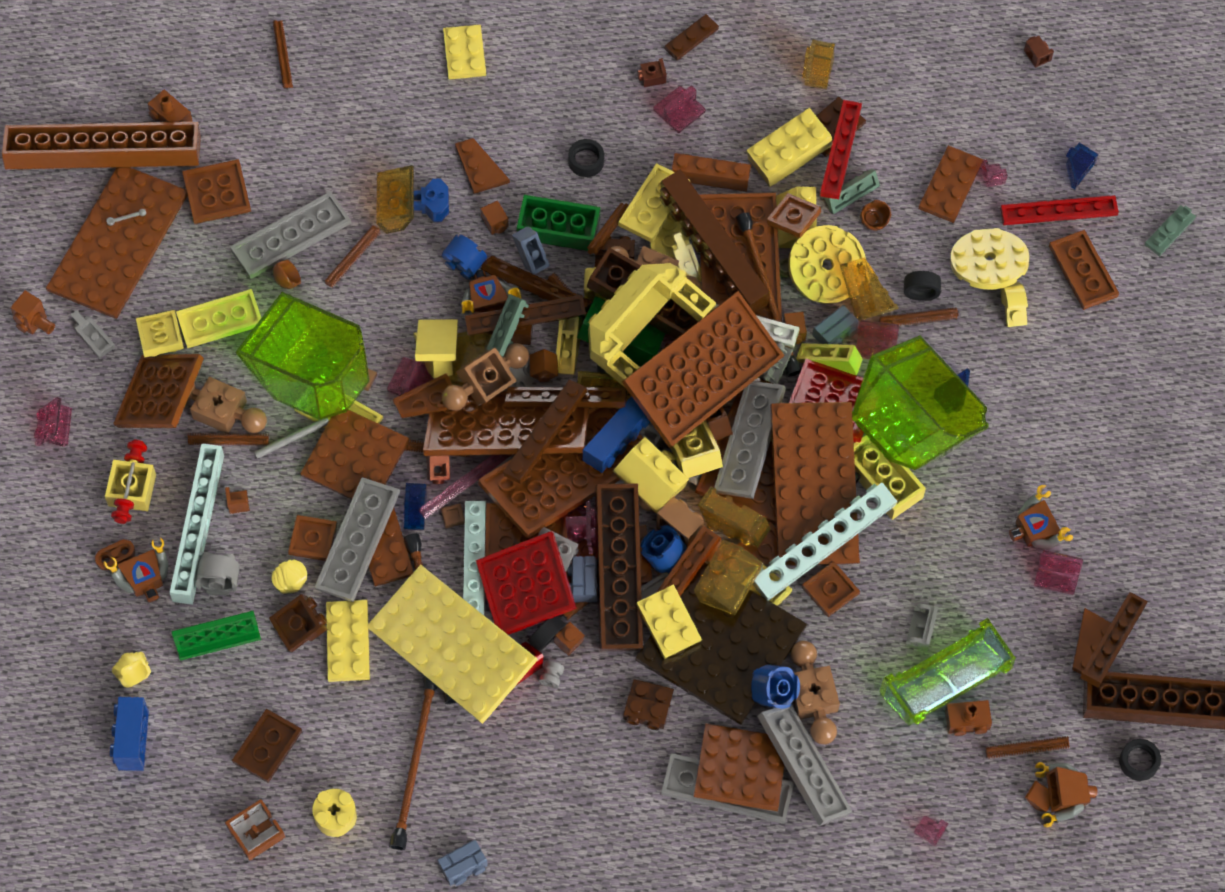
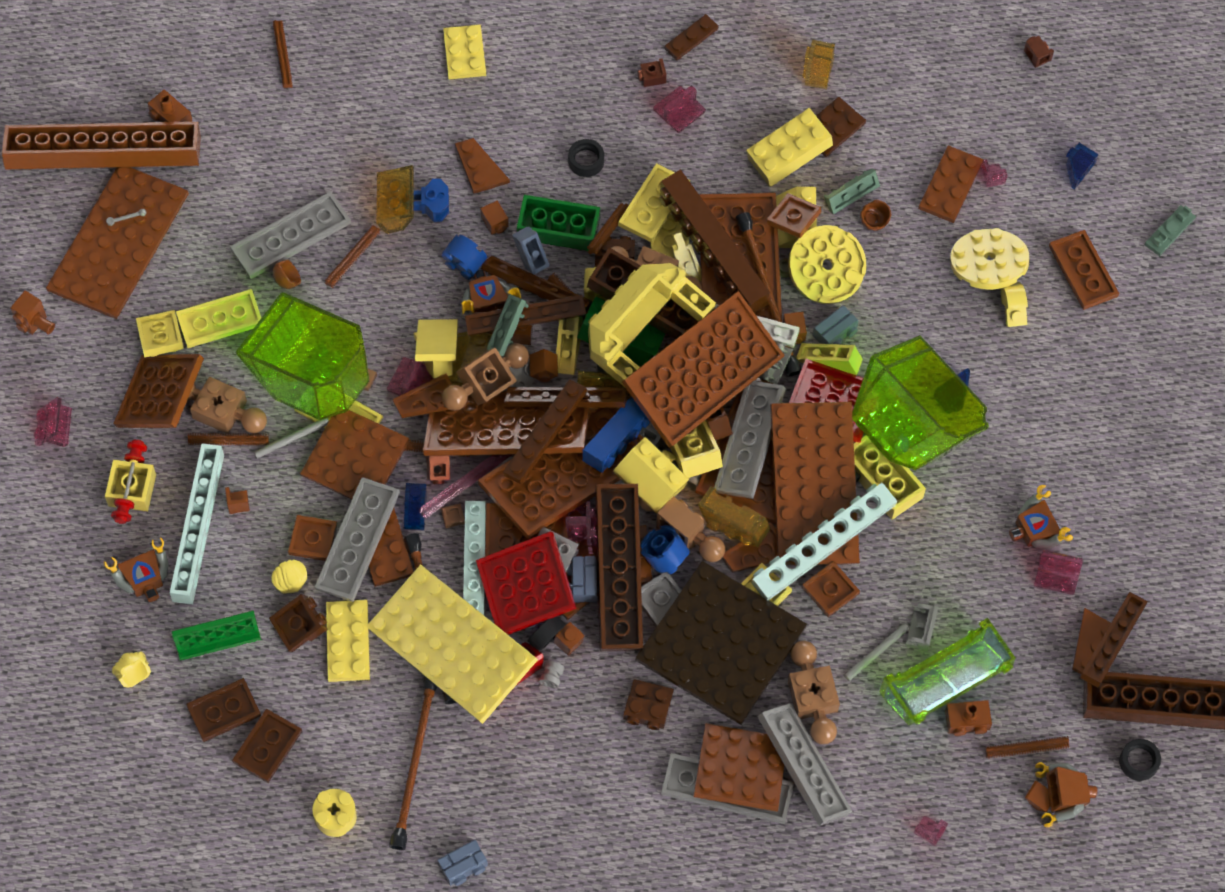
(92, 334): light grey hinge -> none
(114, 550): dark orange plate -> none
(130, 733): blue brick -> none
(216, 191): dark orange plate -> none
(217, 573): light grey brick -> none
(223, 709): none -> reddish brown plate
(254, 830): piece -> none
(668, 621): light yellow plate -> none
(691, 560): dark orange plate -> none
(713, 172): dark orange brick -> none
(728, 577): clear yellow slope -> none
(775, 686): blue brick -> none
(841, 149): red plate -> none
(865, 290): clear yellow wedge -> none
(875, 337): clear pink bracket -> none
(876, 652): none -> light grey bar
(920, 316): dark orange axle -> none
(922, 285): black tyre -> none
(1059, 210): red plate -> none

